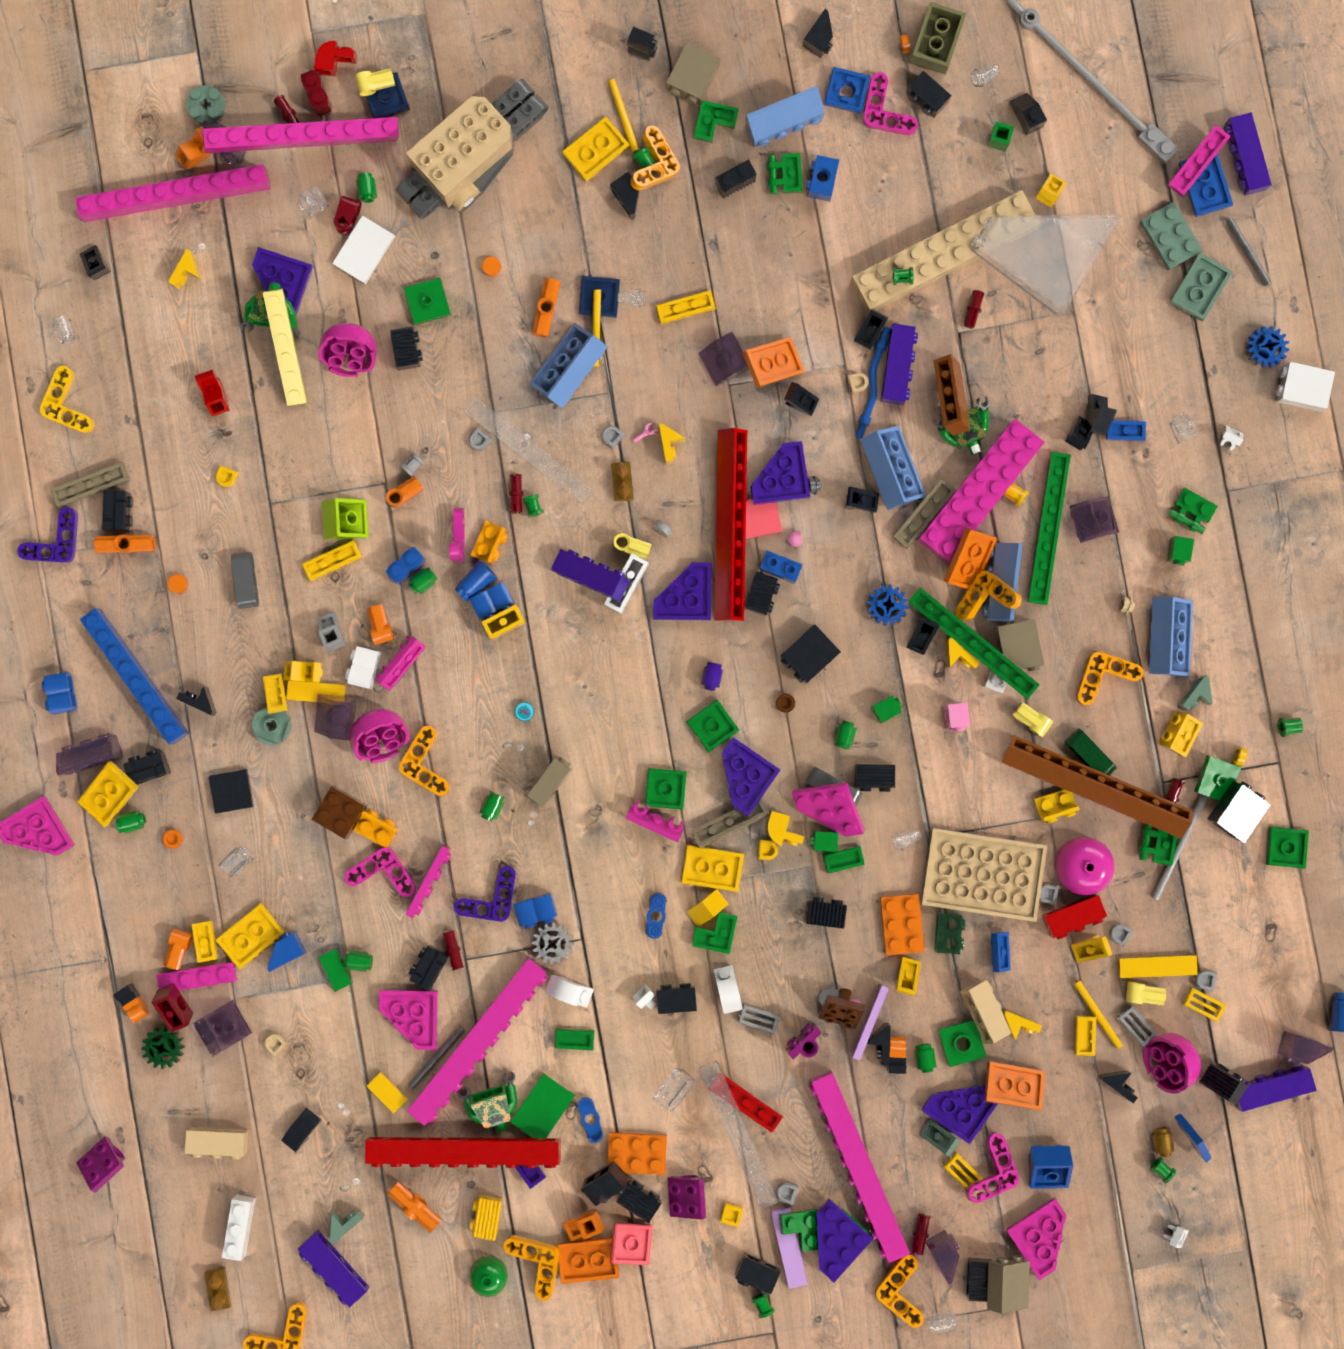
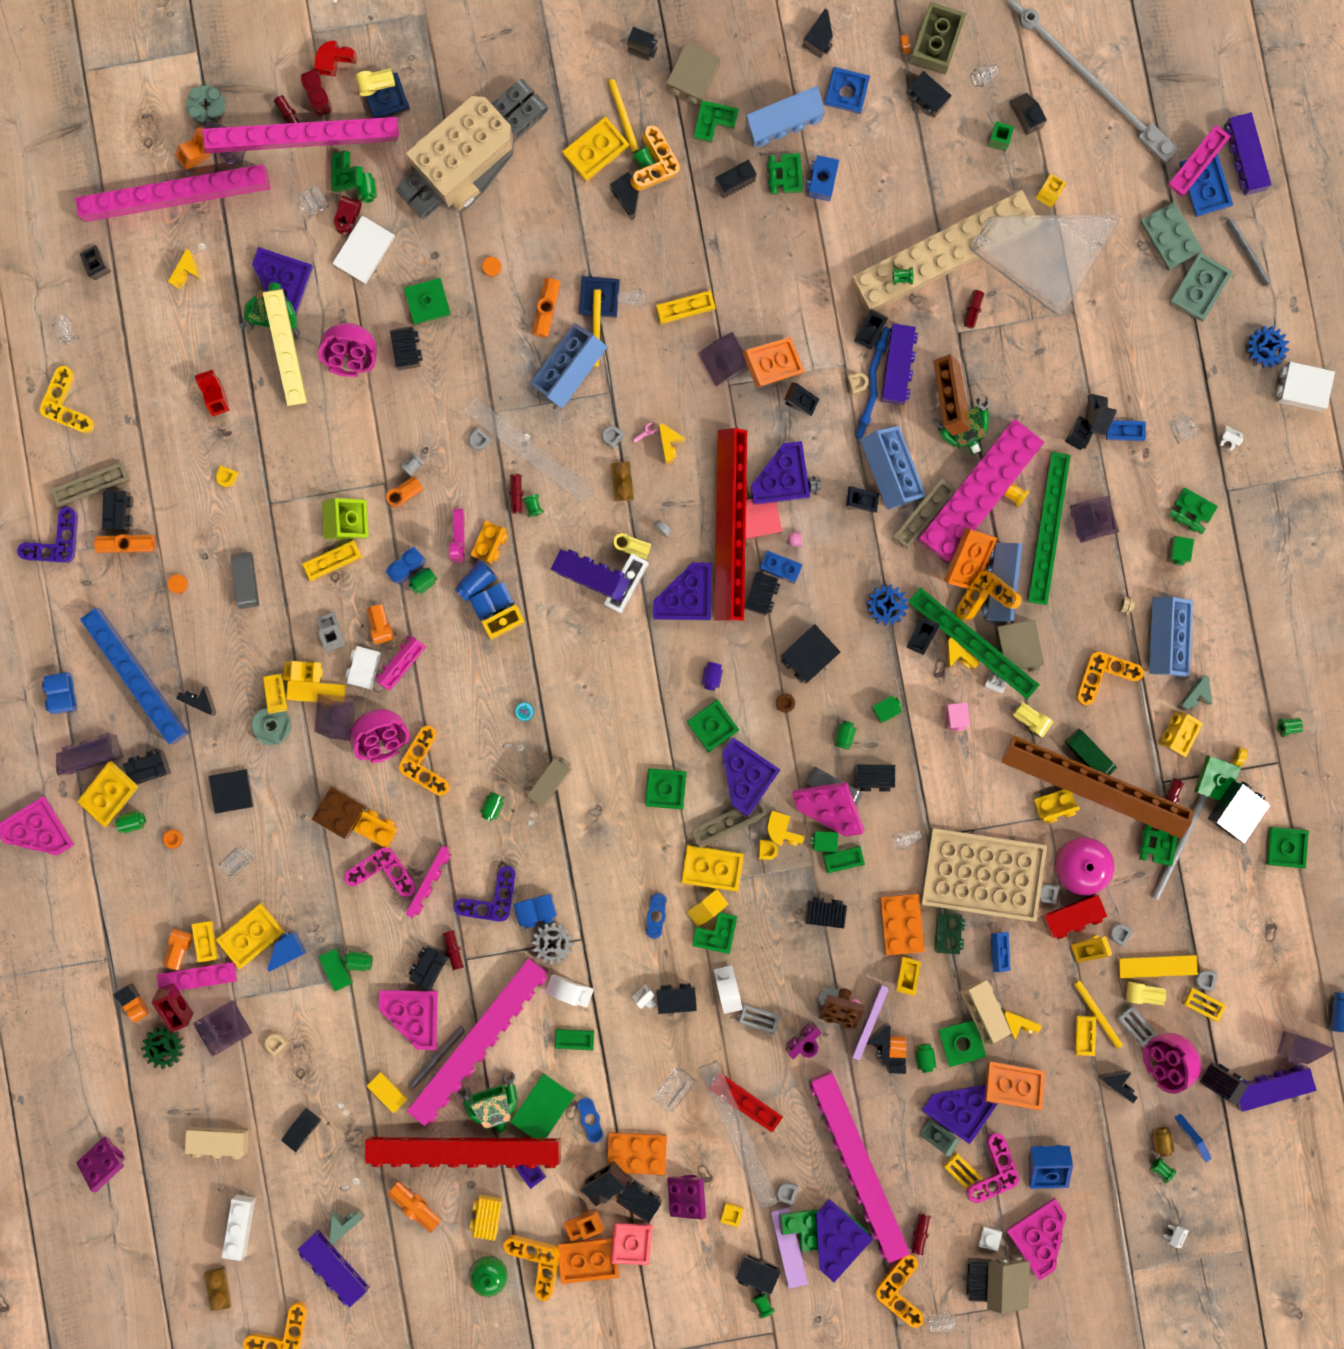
(343, 175): none -> green plate
(655, 822): dark pink plate -> none
(877, 110): dark pink beam -> none
(944, 1250): clear purple slope -> none
(989, 1238): none -> white plate

